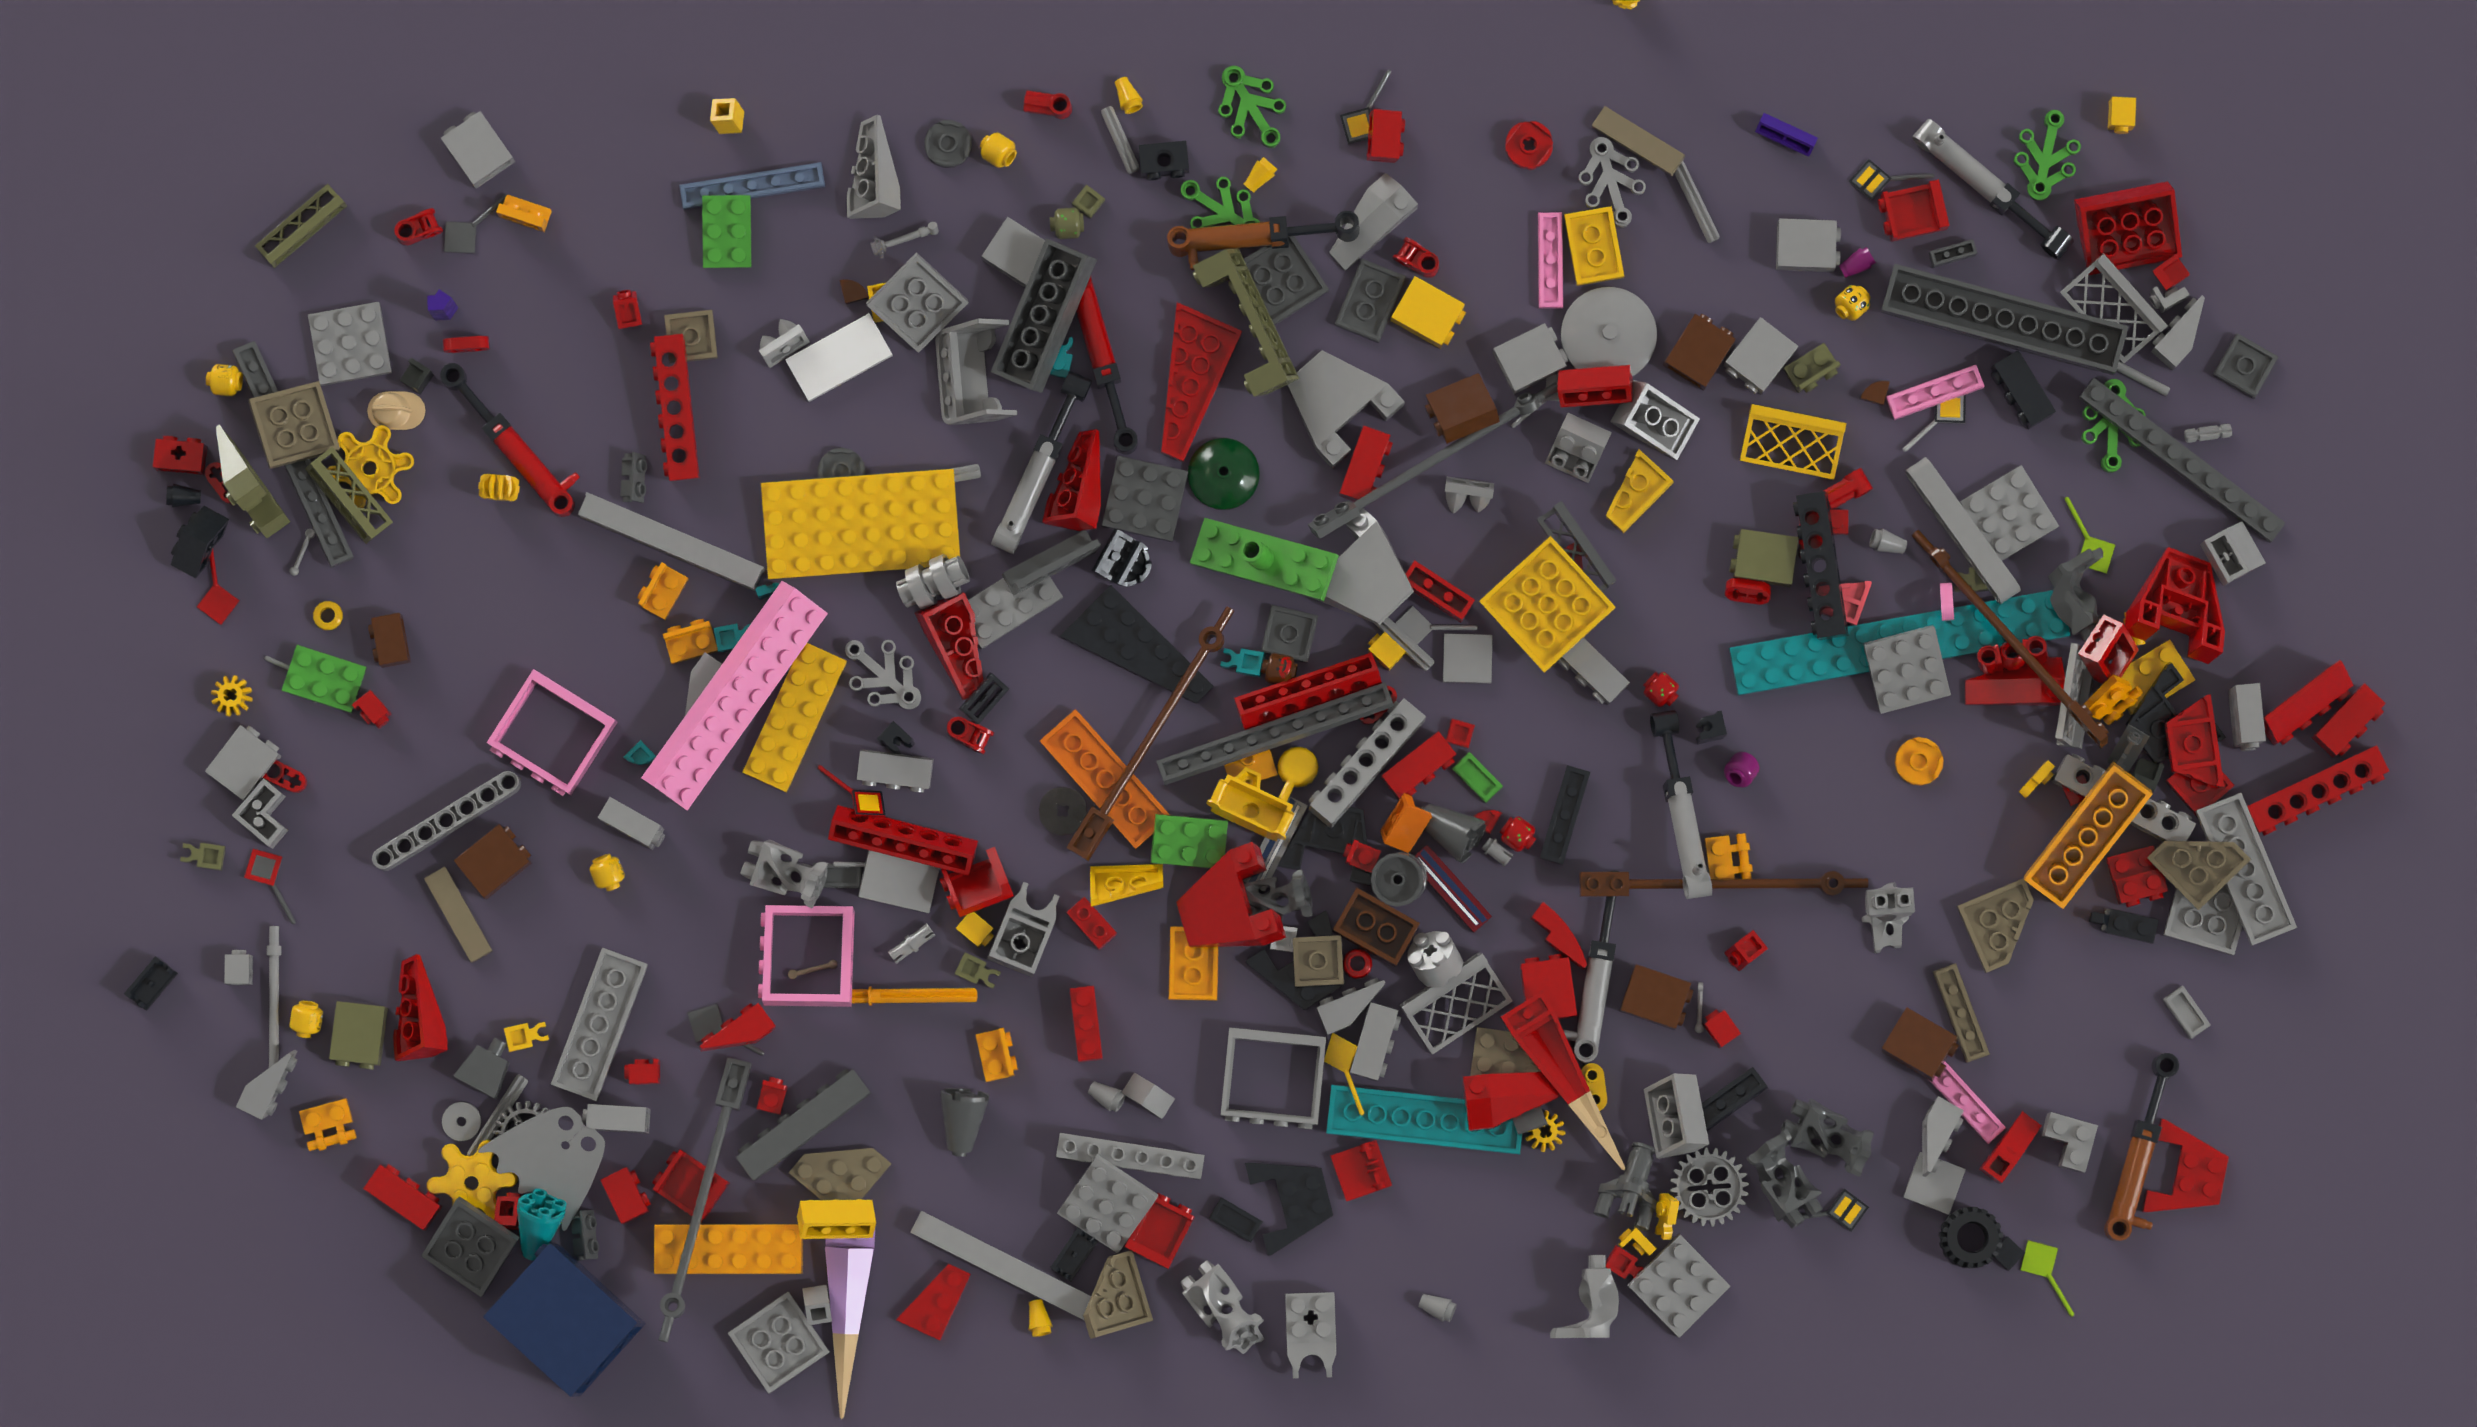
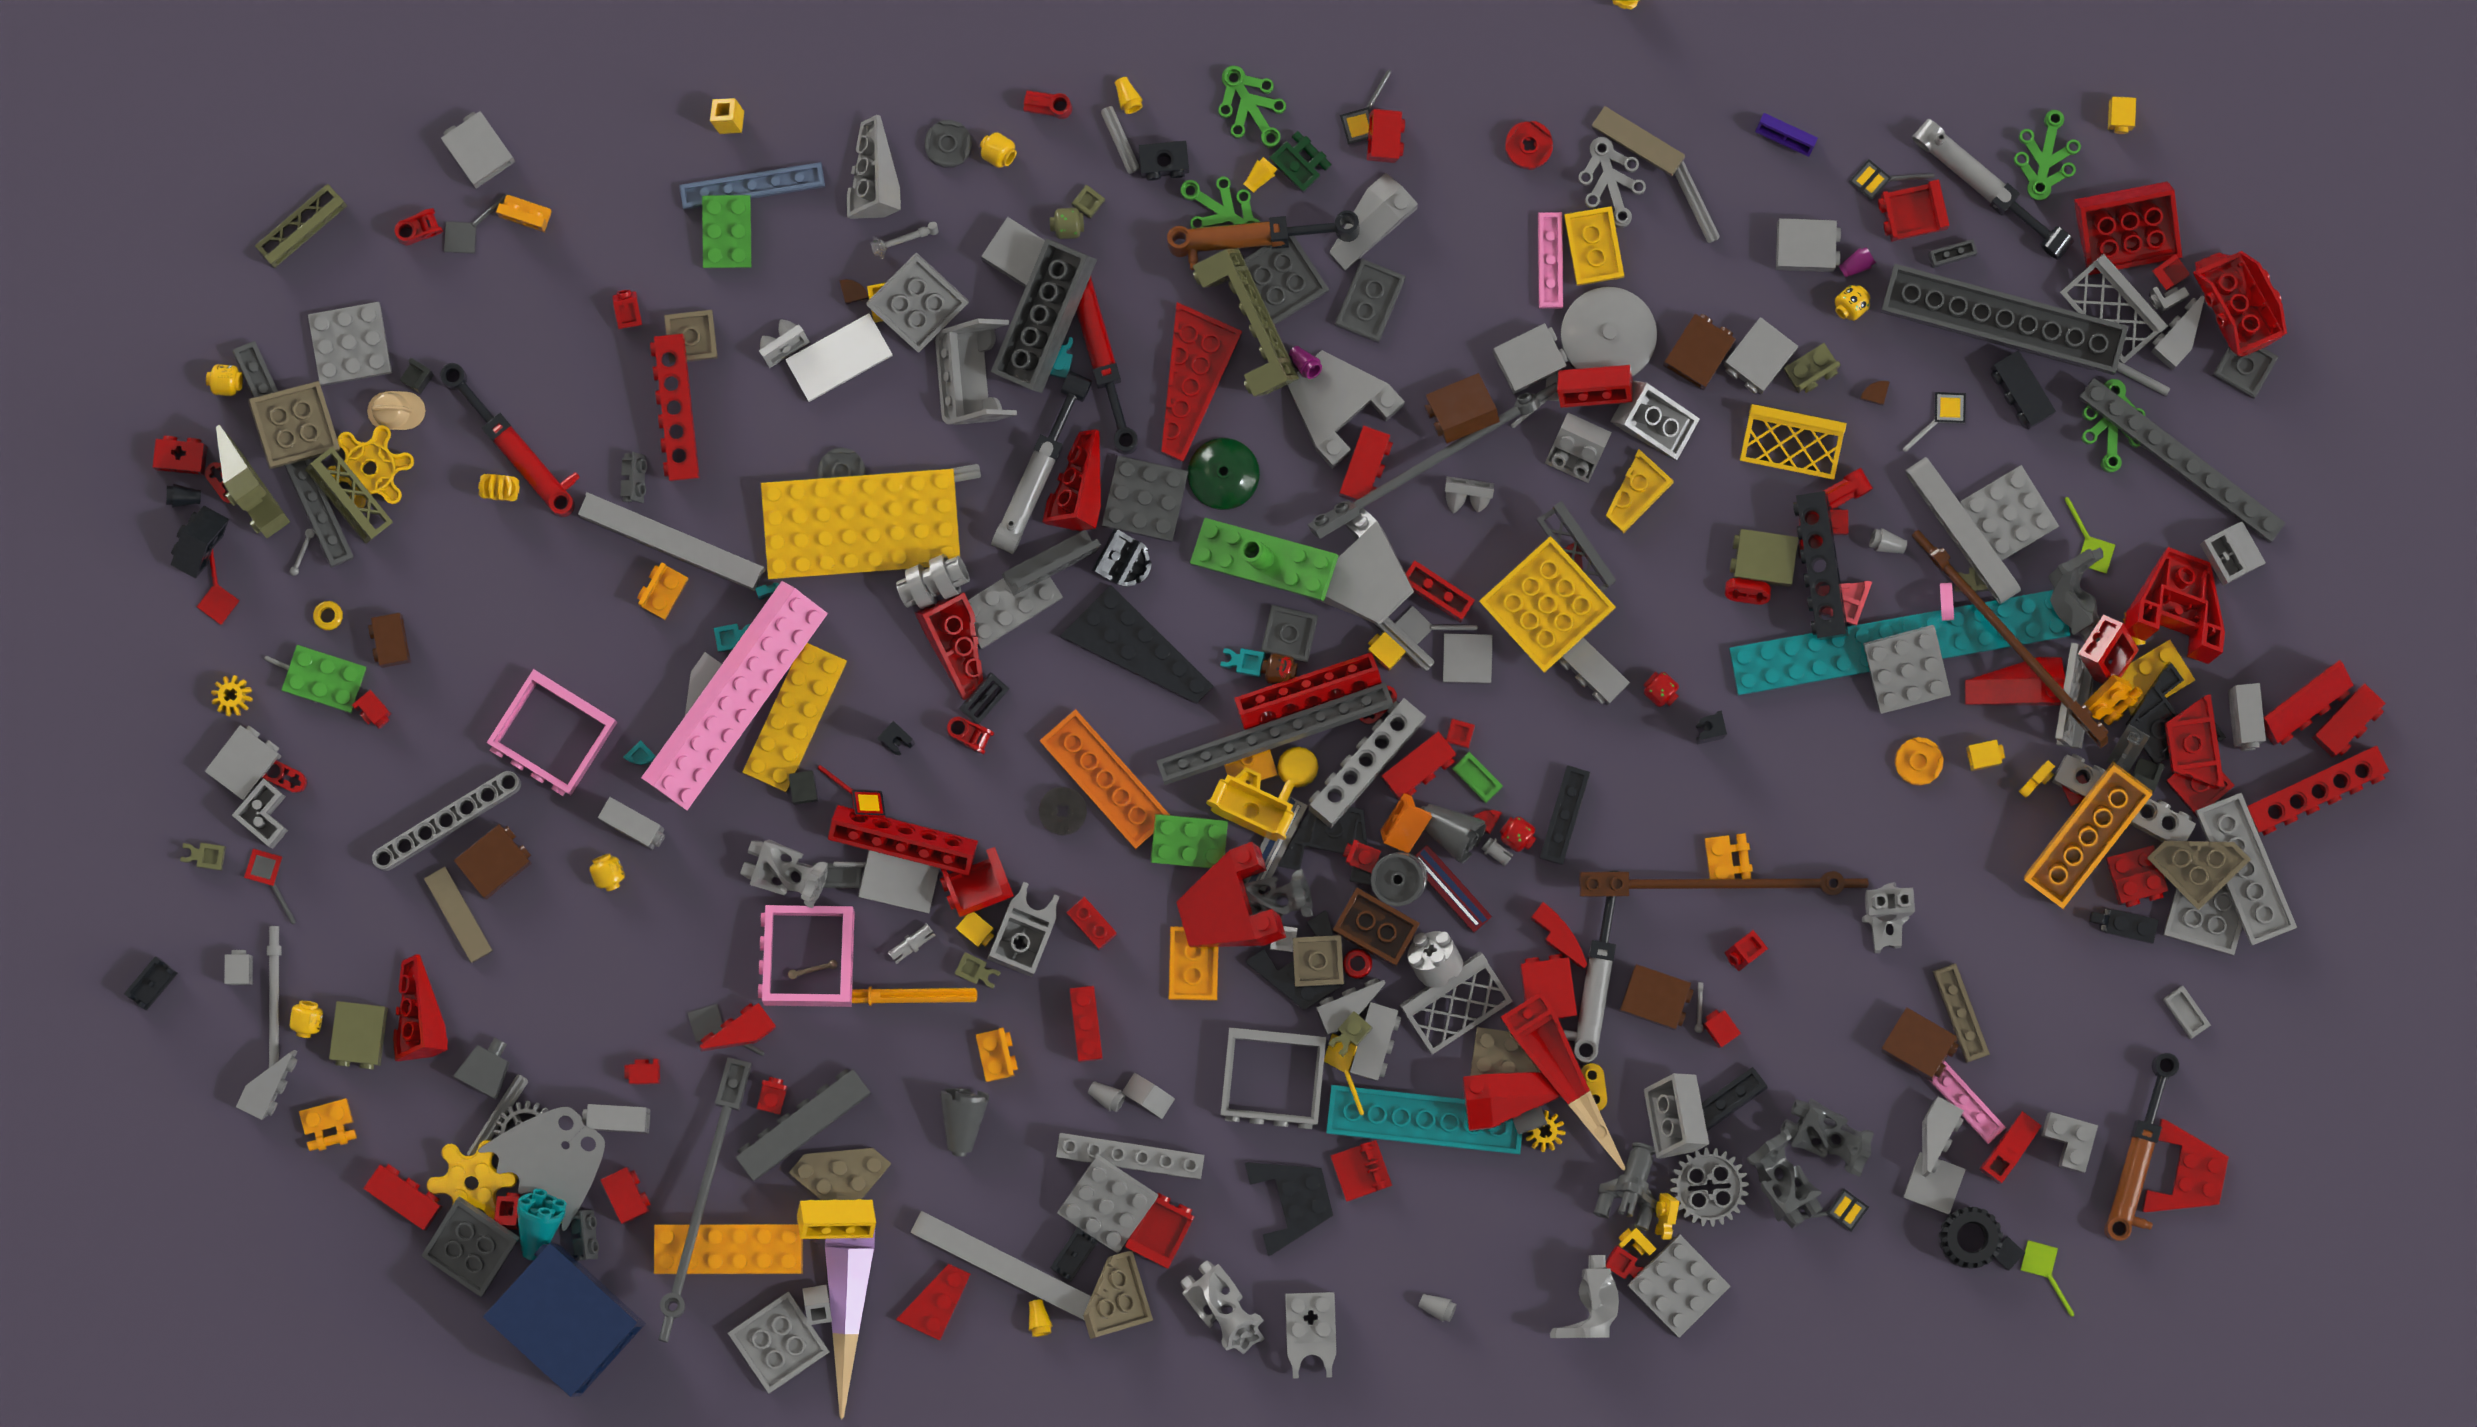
(441, 306): dark purple piece -> none
(466, 344): red beam -> none
(472, 1117): light grey piece -> none
(521, 1037): yellow plate -> none
(599, 1024): light grey plate -> none
(682, 1183): red panel -> none
(690, 641): light orange bracket -> none
(803, 787): none -> pearl dark grey panel
(886, 677): light grey plant -> none
(895, 770): light grey brick -> none
(1096, 821): reddish brown bar -> none
(1123, 881): yellow wing -> none
(1235, 1219): black tile -> none
(1295, 166): none -> dark green plate
(1306, 363): none -> magenta cone
(1353, 1031): none -> olive plate
(1416, 257): red piece -> none
(1428, 313): yellow brick -> none
(1678, 795): light grey piece -> none
(1741, 769): magenta head -> none
(1935, 392): bright pink tile -> none
(1985, 755): none -> yellow brick
(1996, 922): dark tan plate -> none
(2002, 661): red piece -> none
(2208, 433): light grey axle -> none
(2243, 301): none -> red slope

